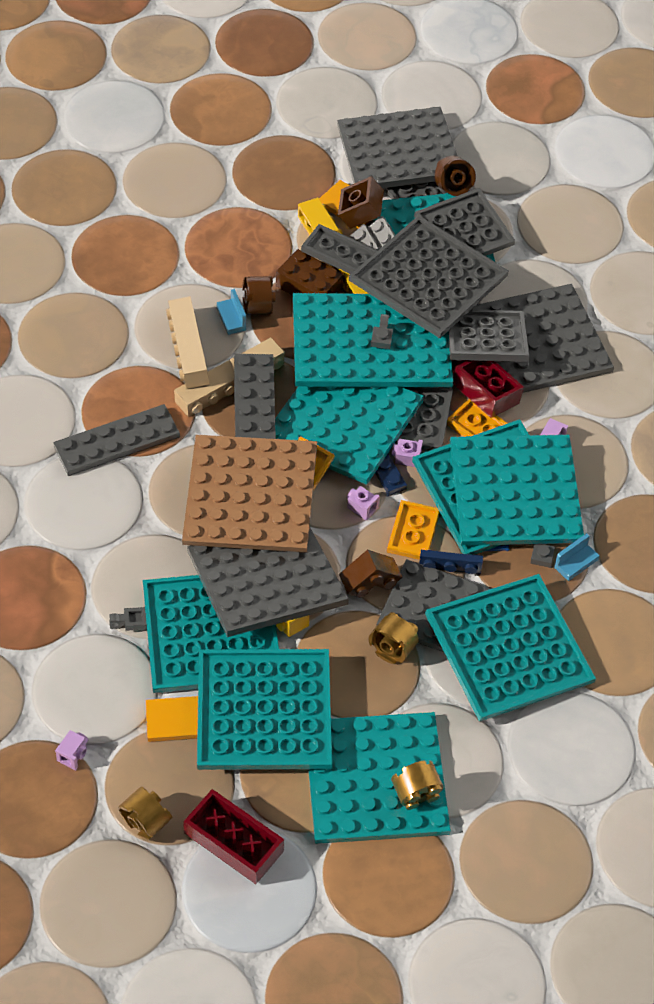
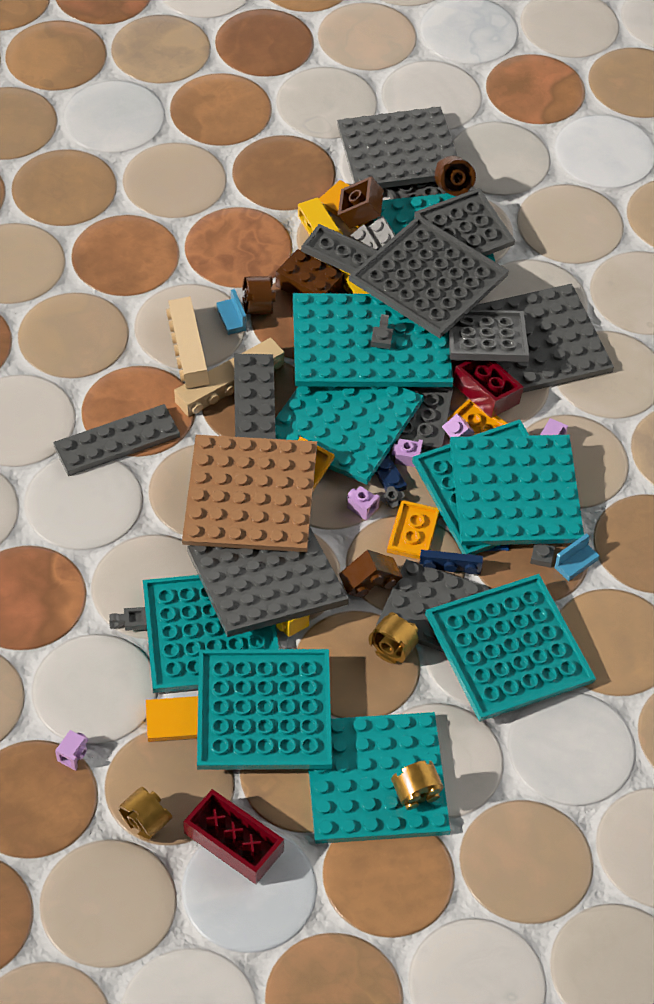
(392, 502): none -> dark grey plate
(458, 427): none -> lavender brick

